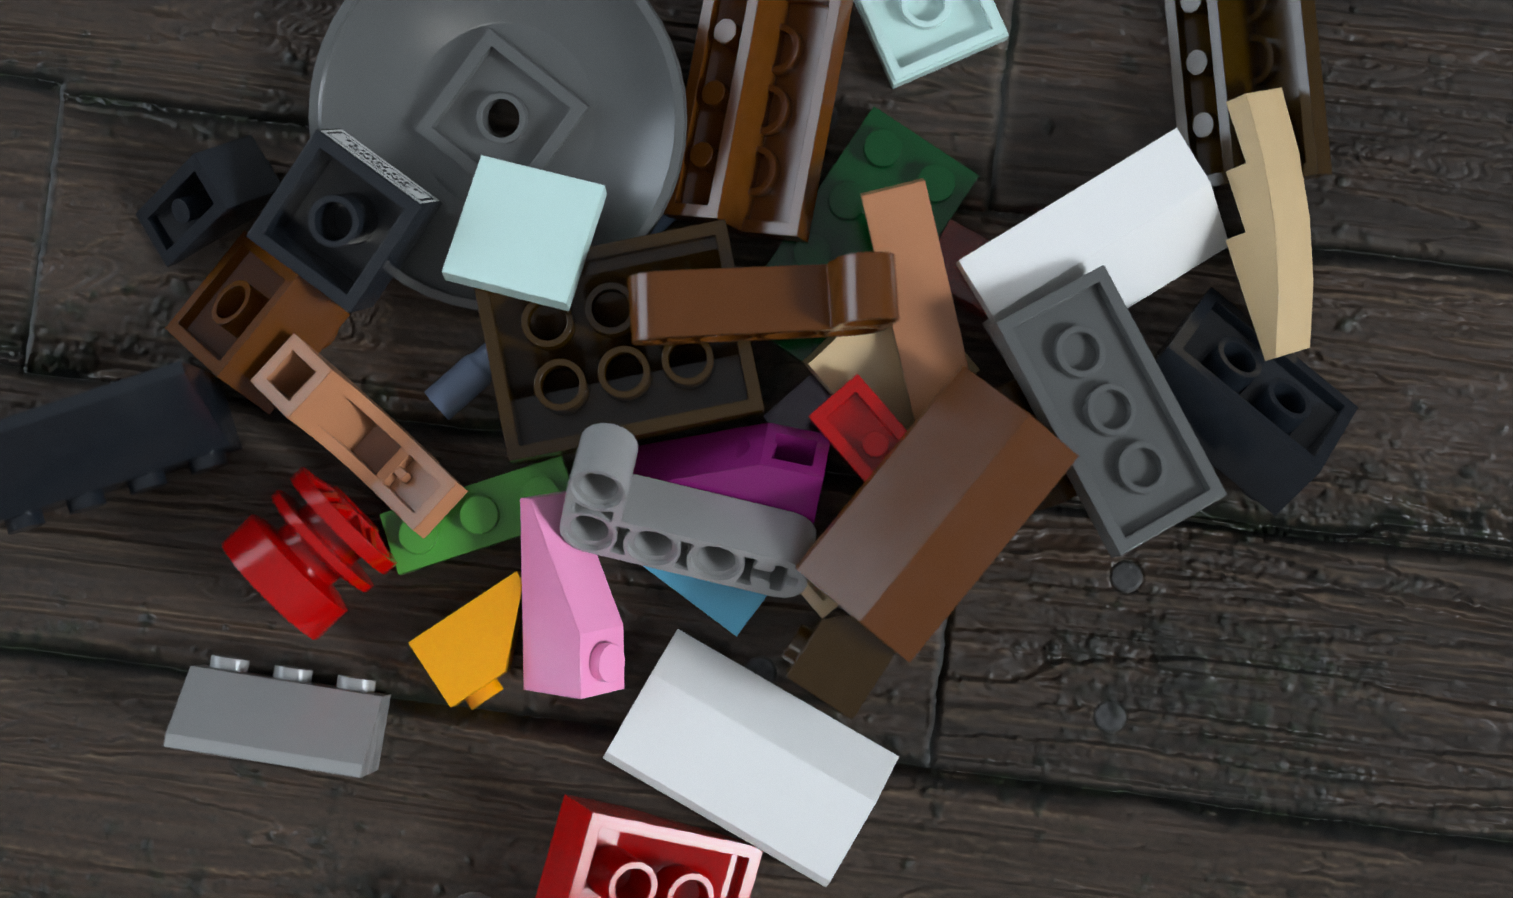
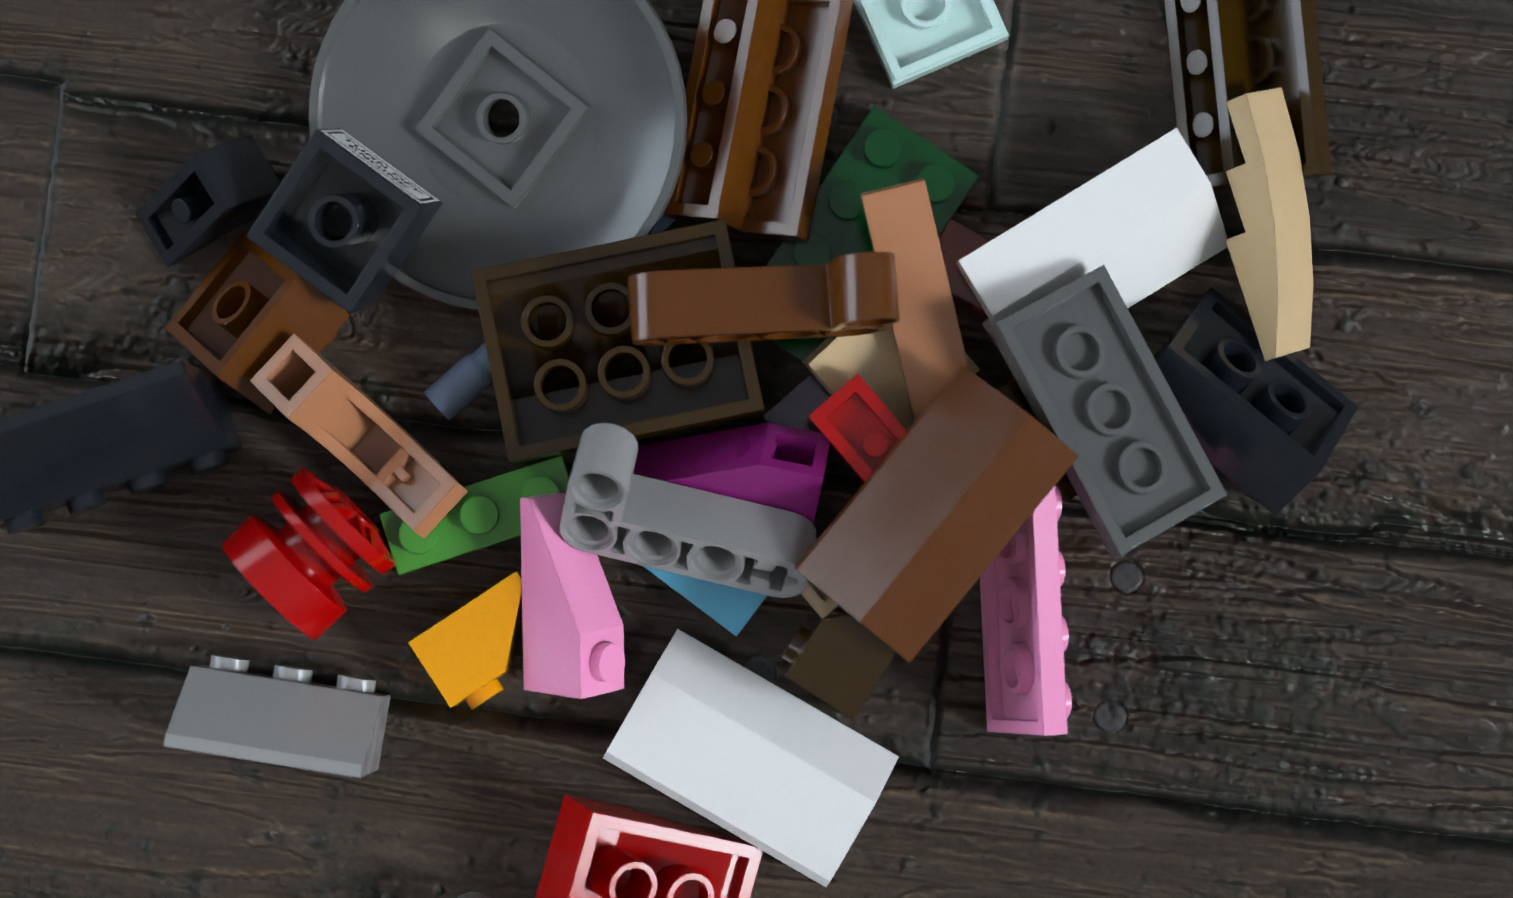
(524, 233): light aqua tile -> none
(1026, 629): none -> bright pink plate

